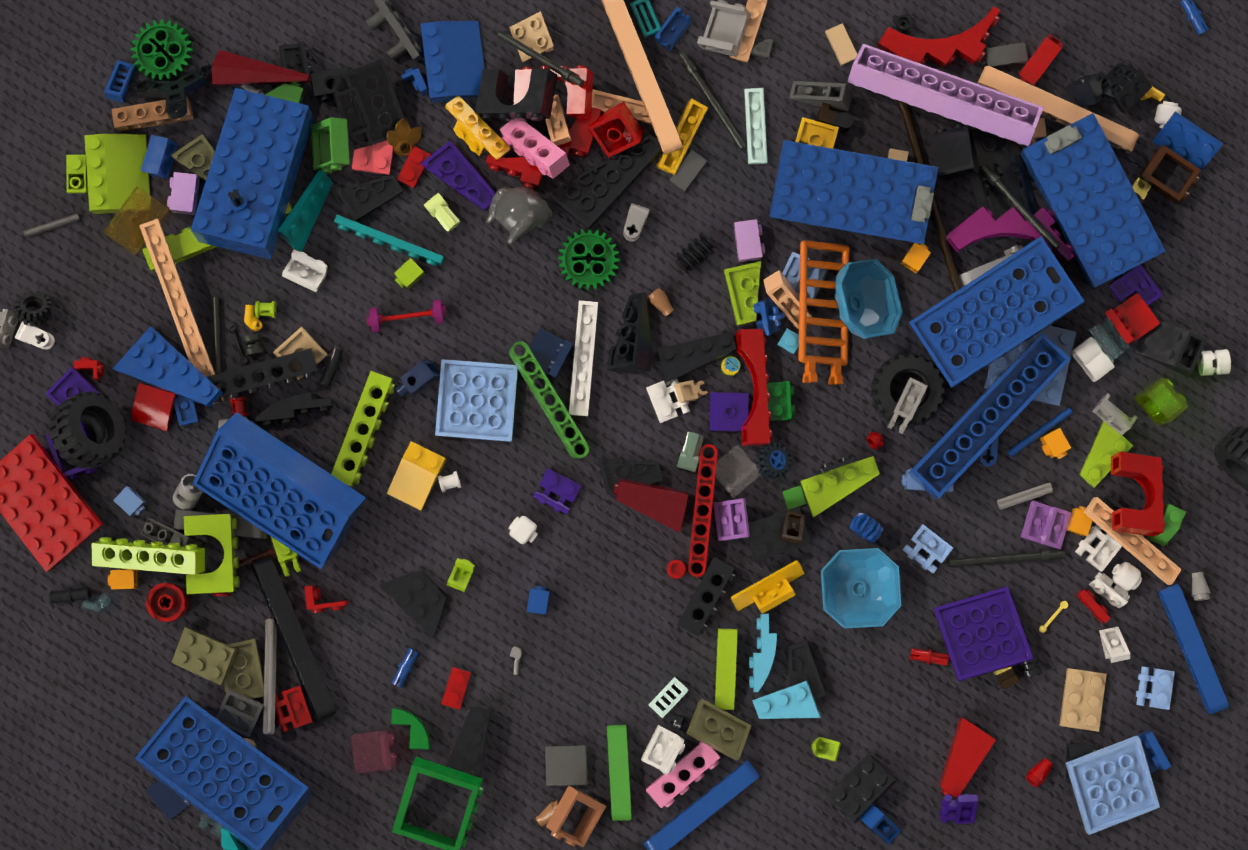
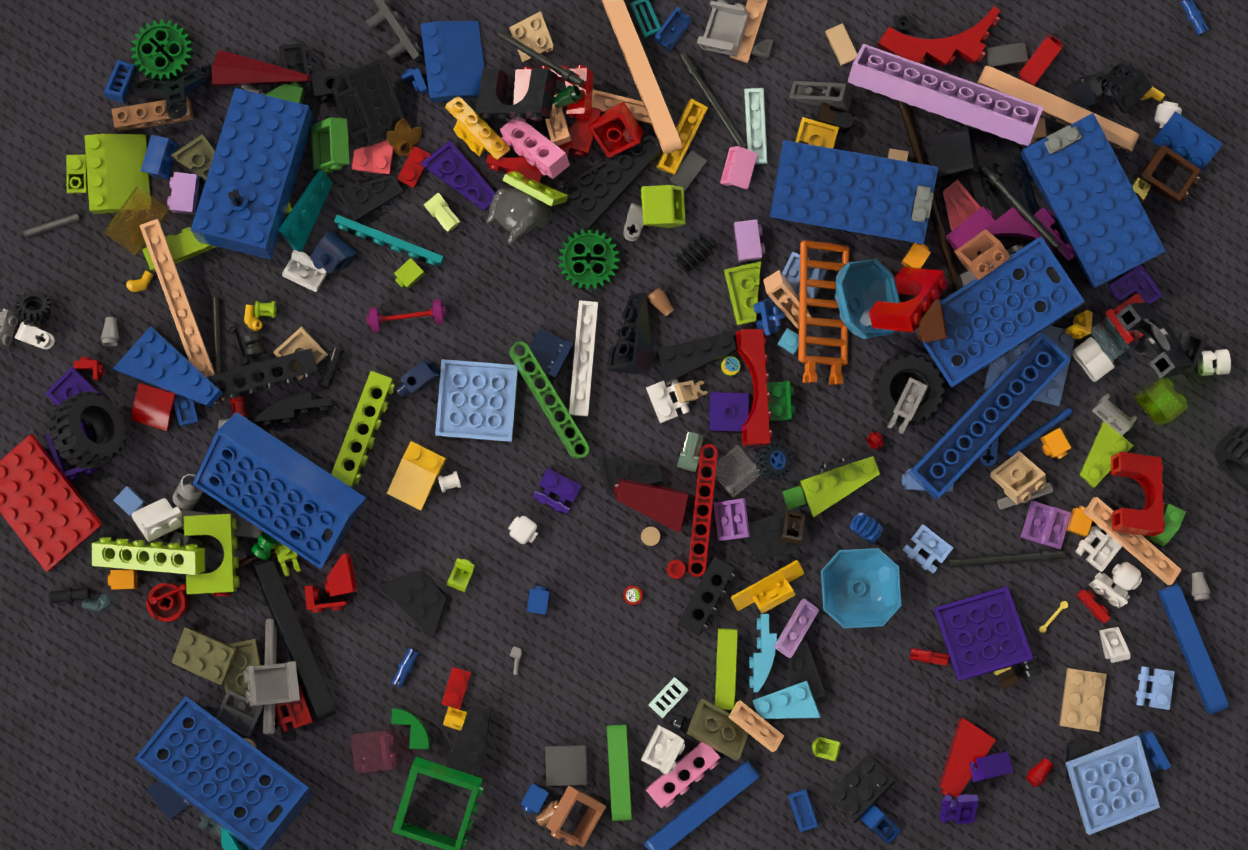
(110, 332): none -> light grey cone
(140, 284): none -> yellow arm
(153, 600): none -> red hinge
(157, 519): none -> white bracket
(263, 547): none -> green wheel
(272, 684): none -> light grey panel
(332, 254): none -> dark blue torso
(342, 577): none -> red slope
(454, 718): none -> yellow bracket
(534, 798): none -> blue brick
(535, 189): none -> lime wing
(568, 96): none -> dark green cone
(632, 595): none -> tile
(650, 536): none -> tan tile
(663, 206): none -> lime slope
(738, 167): none -> bright pink panel
(756, 726): none -> light nougat plate
(796, 628): none -> lavender plate
(802, 810): none -> blue plate
(906, 315): none -> red arch
(933, 324): none -> reddish brown slope
(958, 204): none -> coral wing
(989, 252): none -> nougat window
(991, 766): none -> dark purple hinge
(1019, 478): none -> tan plate
(1081, 325): none -> yellow bracket
(1143, 318): none -> black arch

